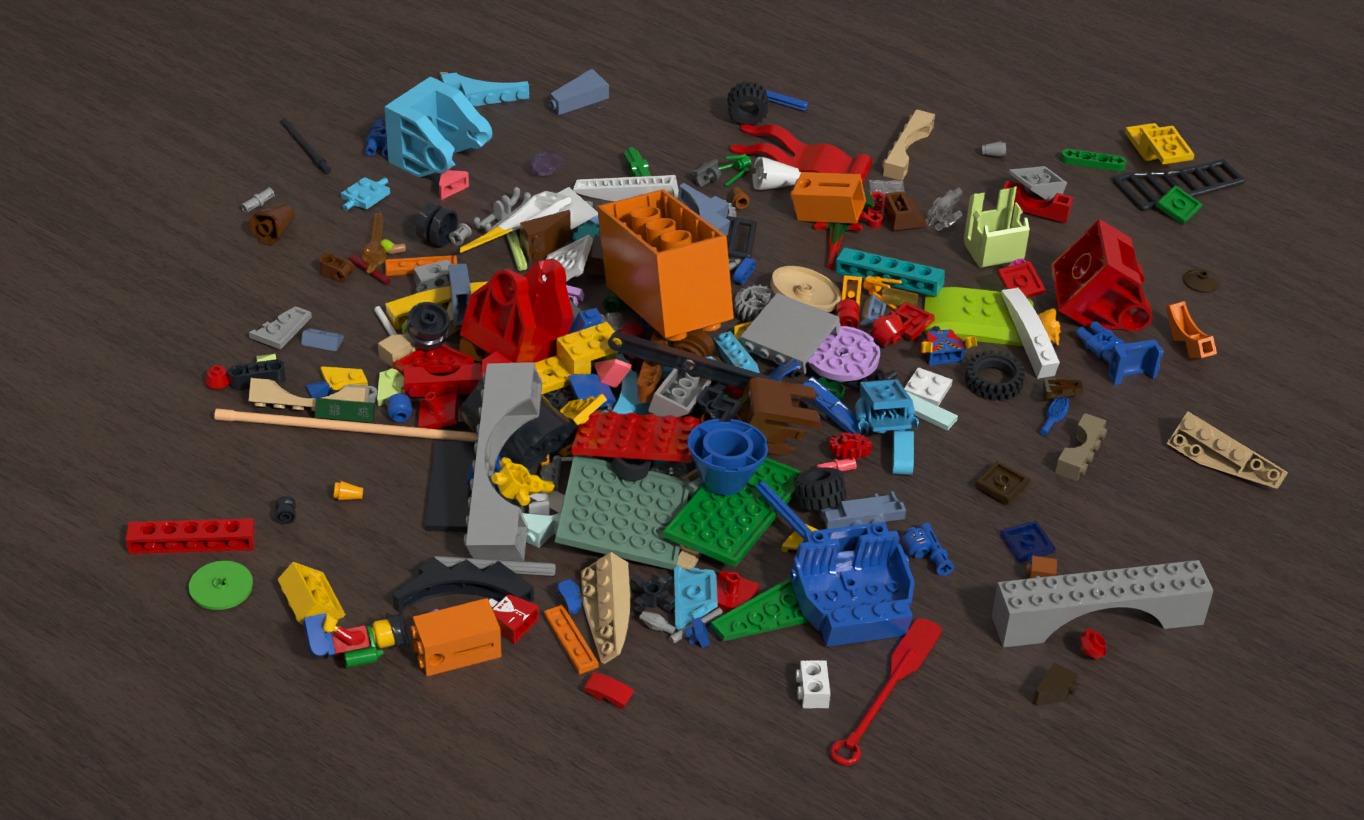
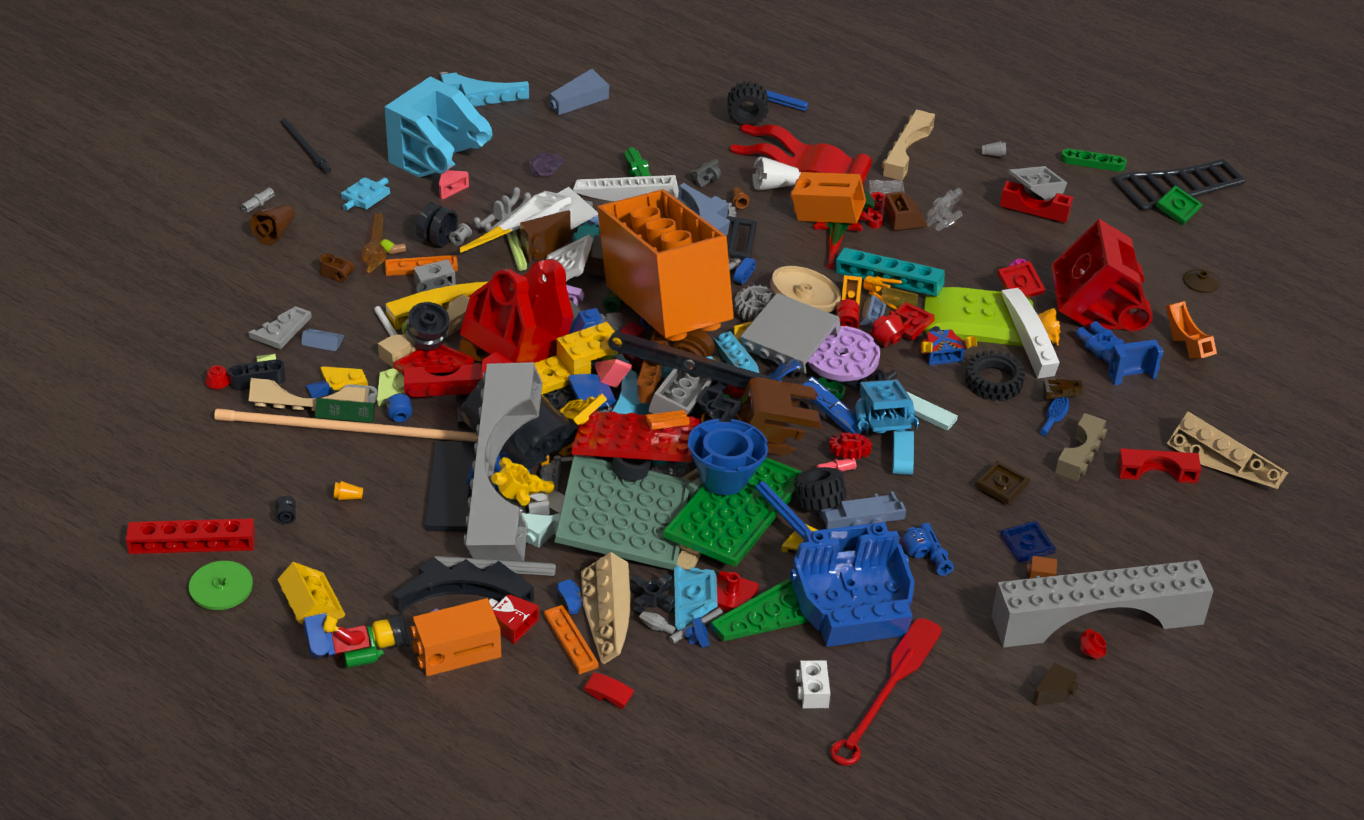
(364, 266): dark red bar -> none
(377, 138): blue pin -> none
(438, 411): red tile -> none
(459, 290): sand blue slope -> none
(667, 419): none -> orange tile
(741, 163): green plant -> none
(928, 386): white plate -> none
(989, 232): yellowish green piece -> none
(1159, 143): yellow bracket -> none
(1181, 465): none -> red arch

